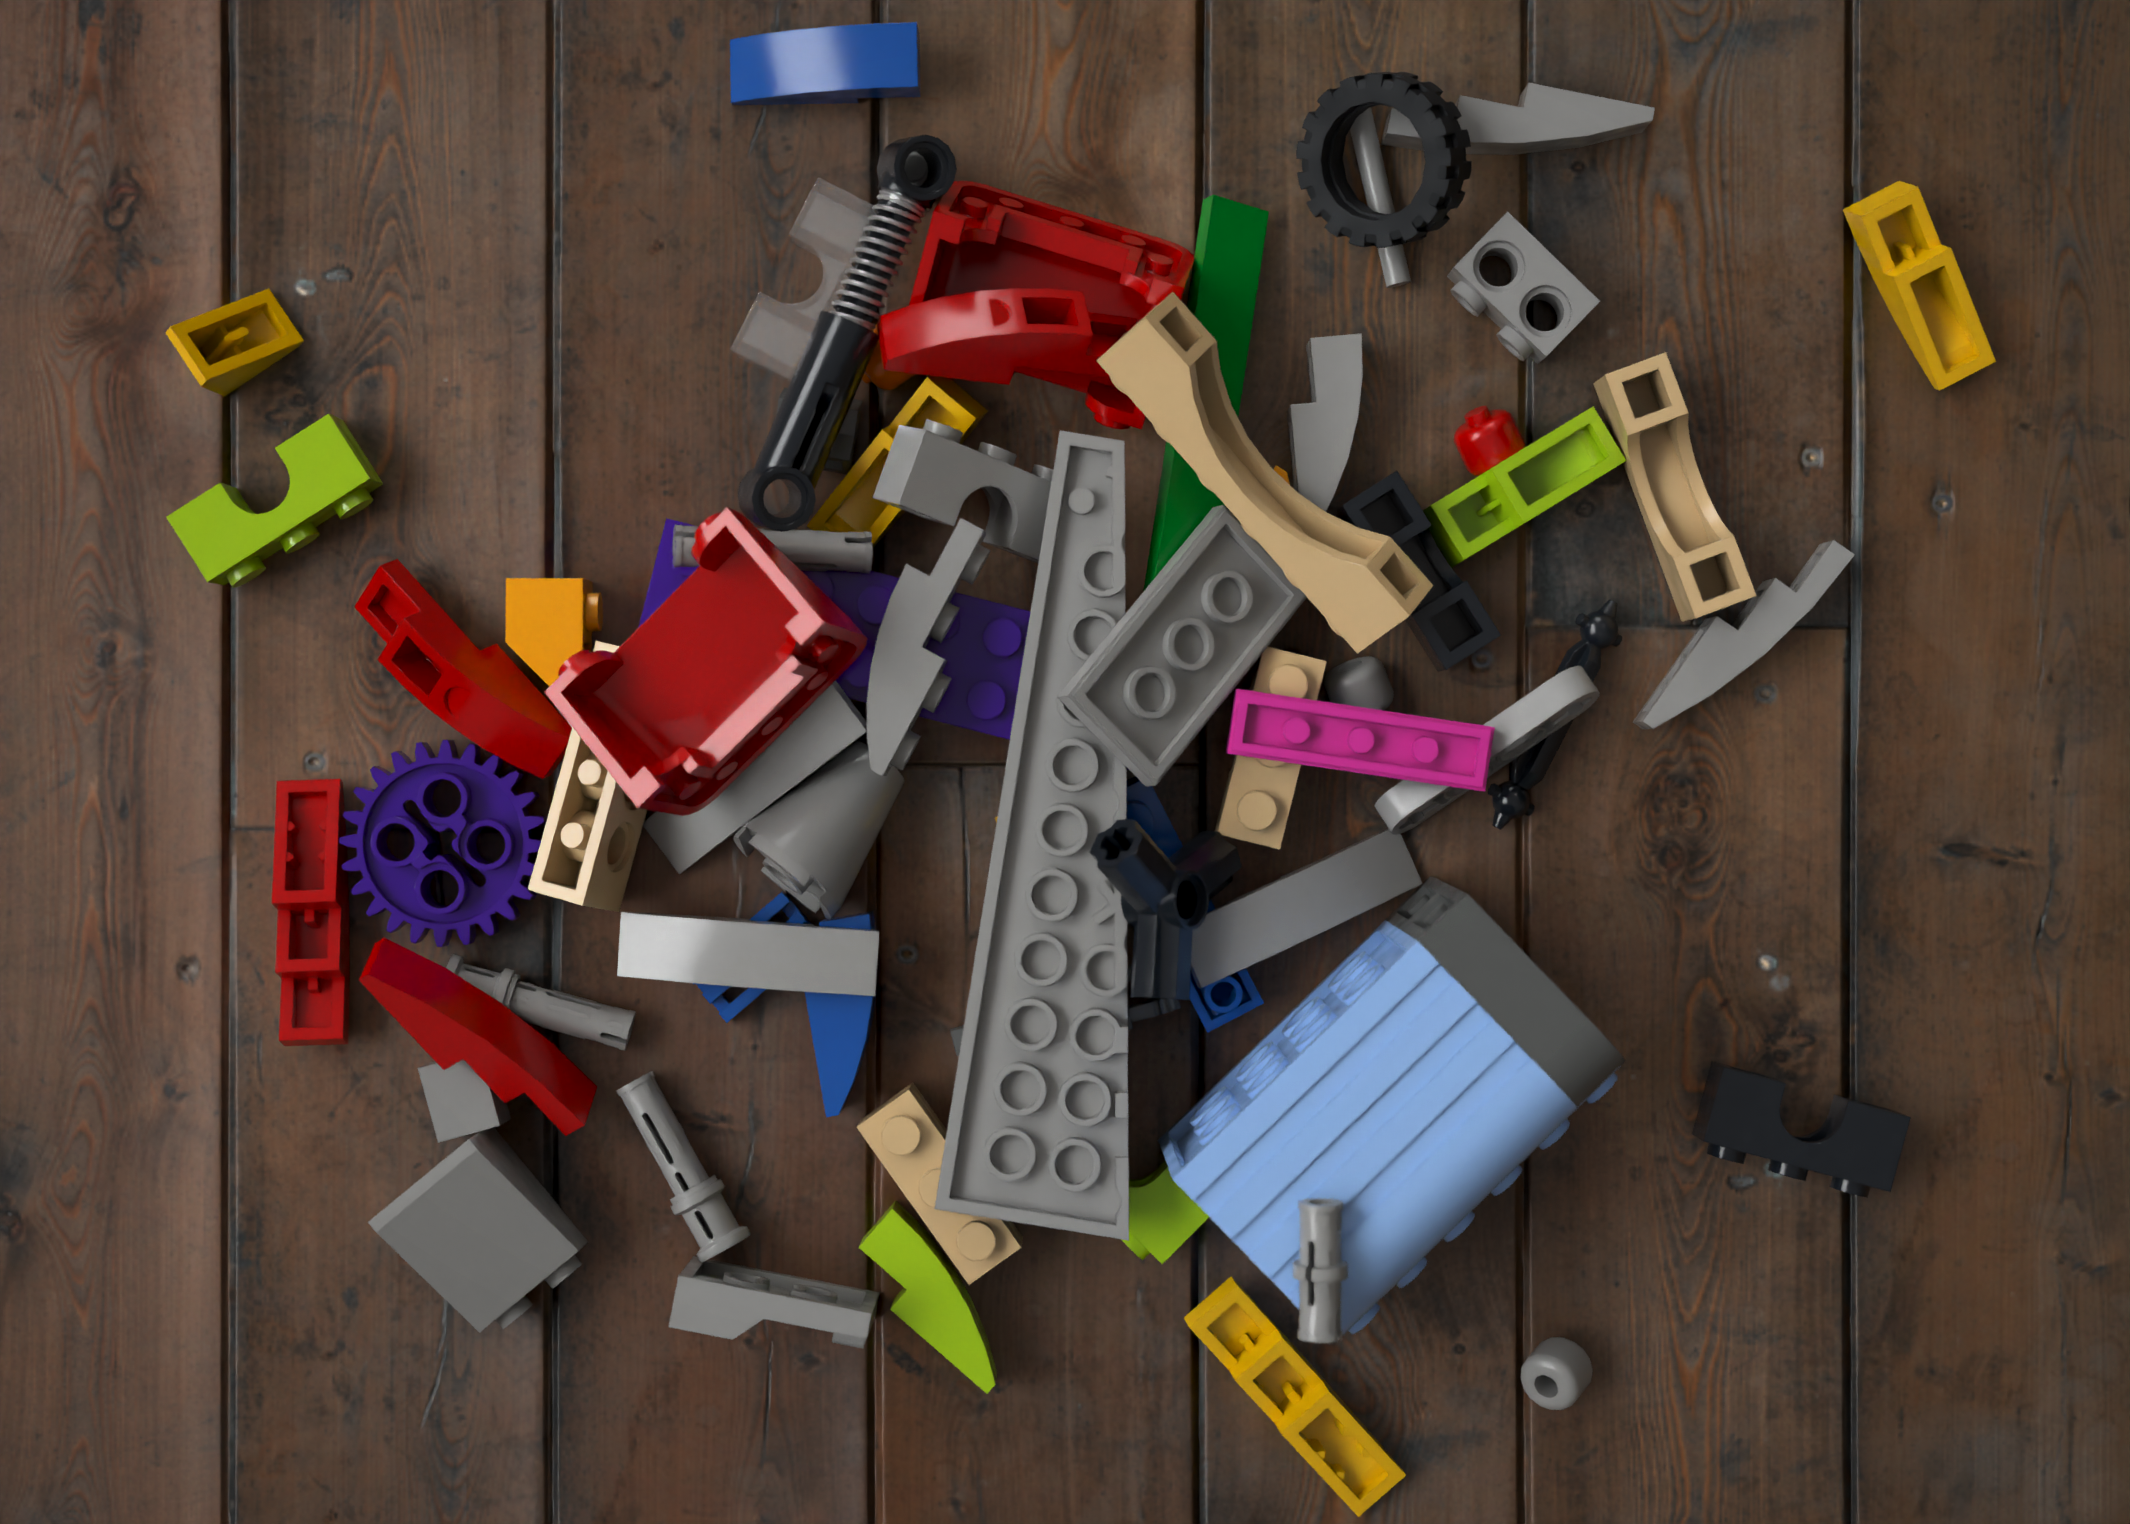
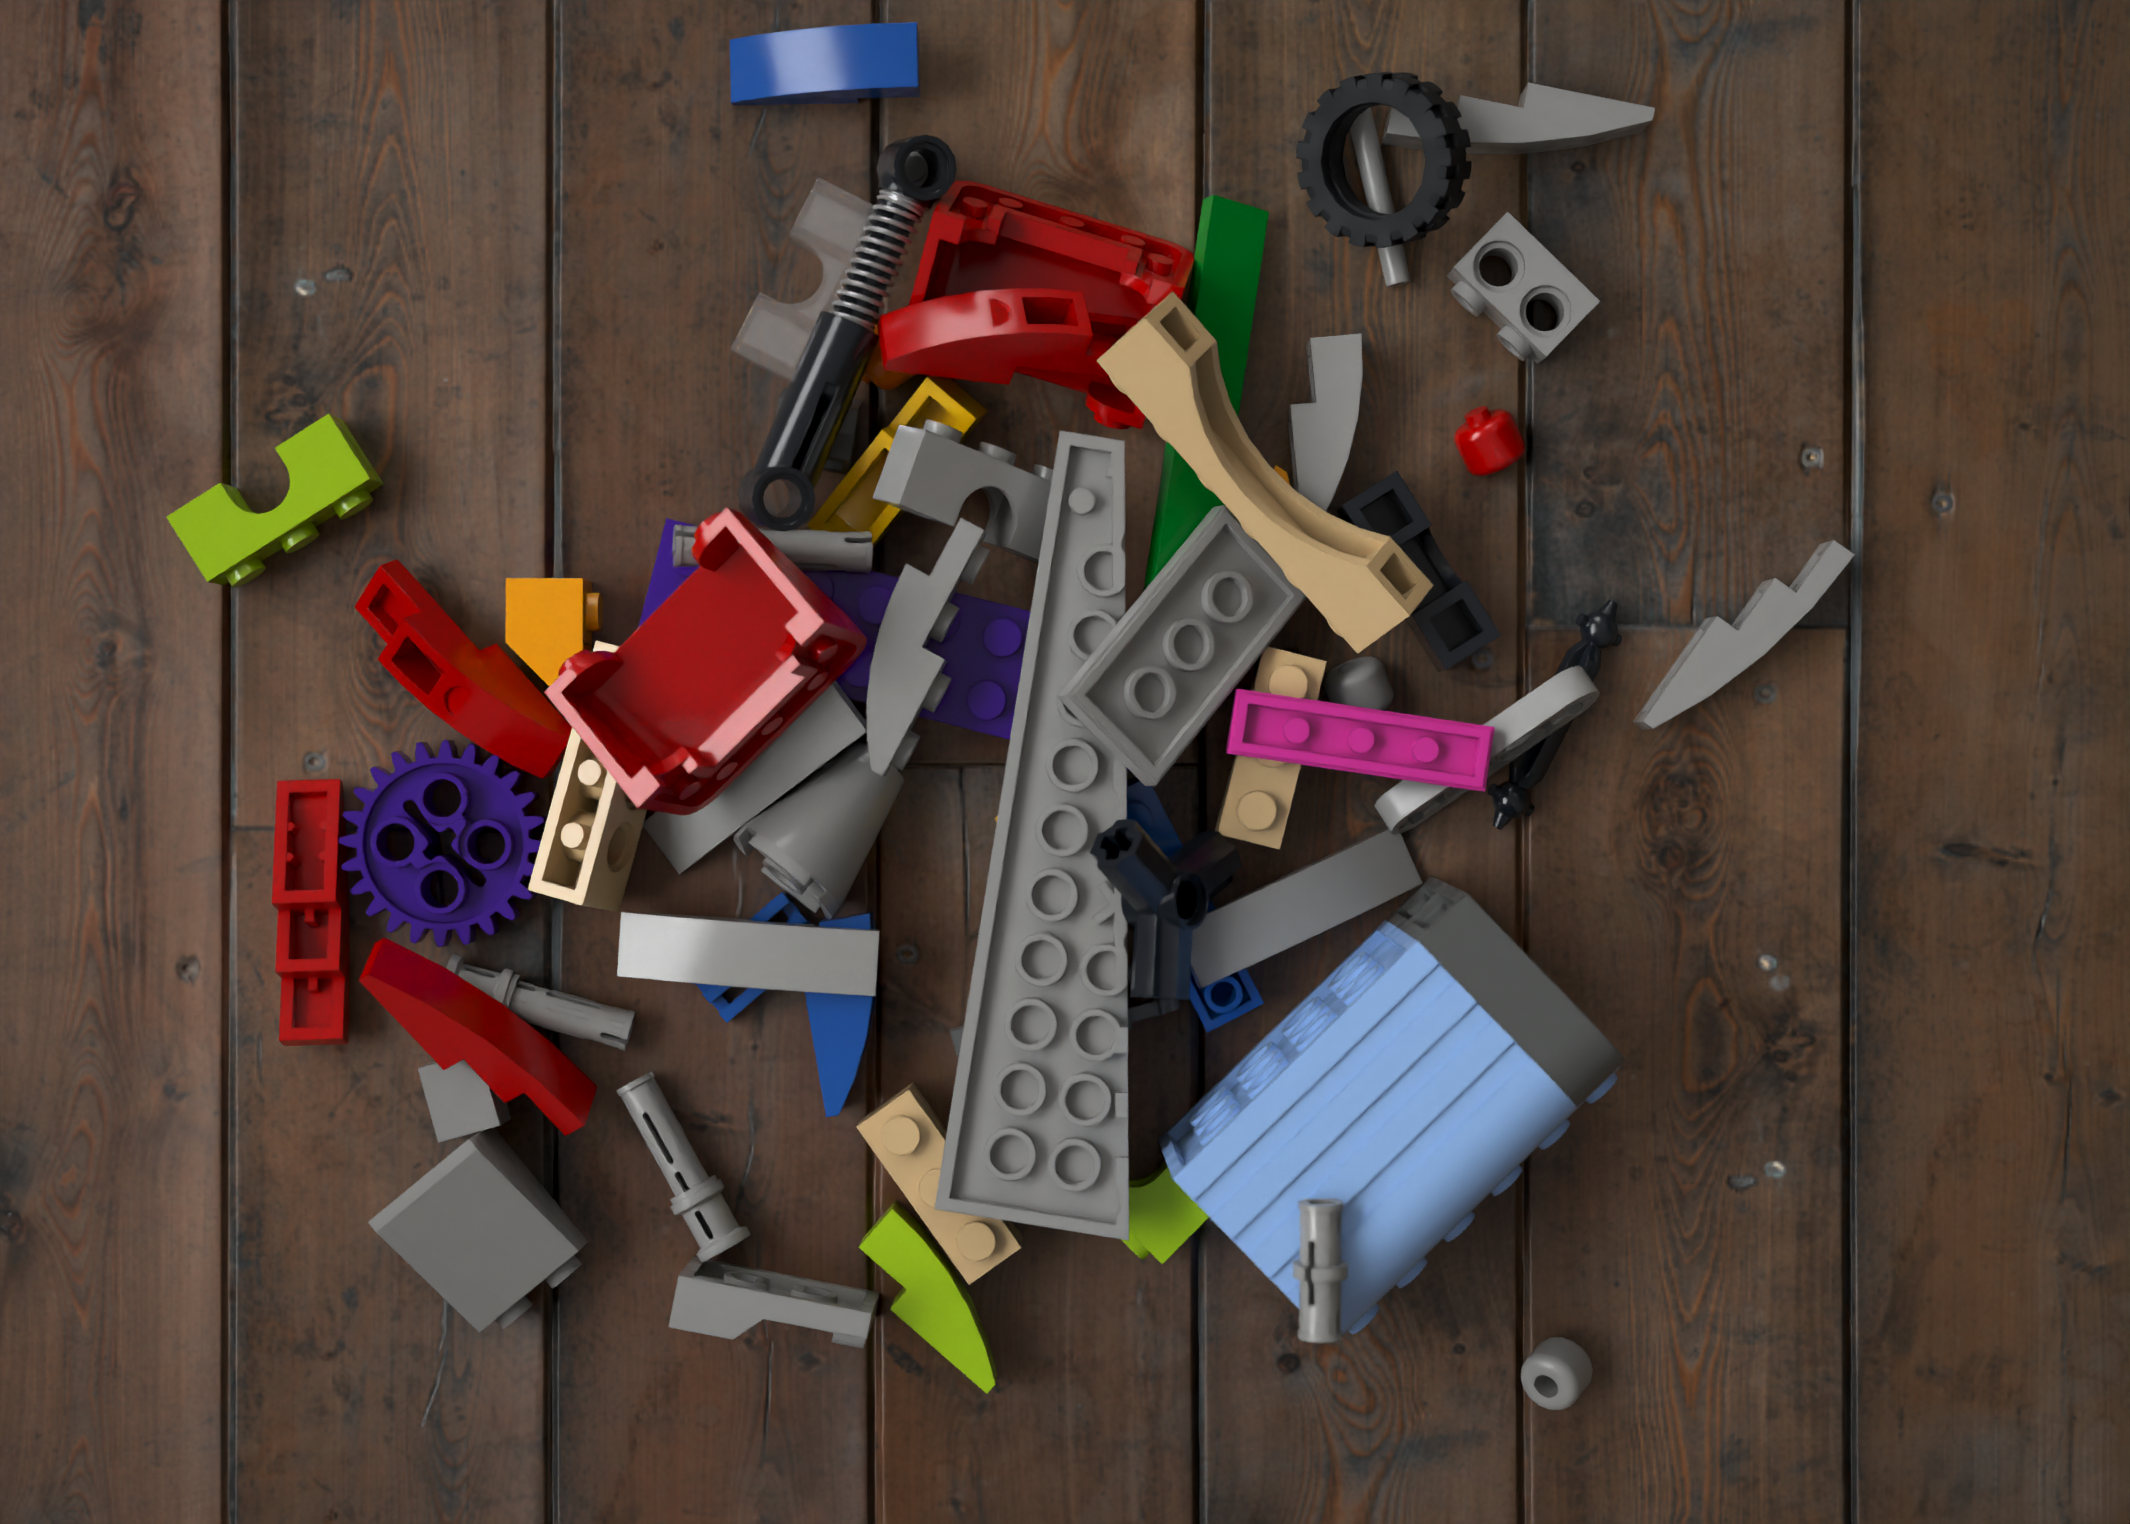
(235, 341): yellow slope -> none
(1294, 1396): yellow slope -> none
(1523, 486): lime slope -> none
(1685, 529): tan arch -> none
(1854, 1145): black arch -> none
(1920, 283): yellow slope -> none

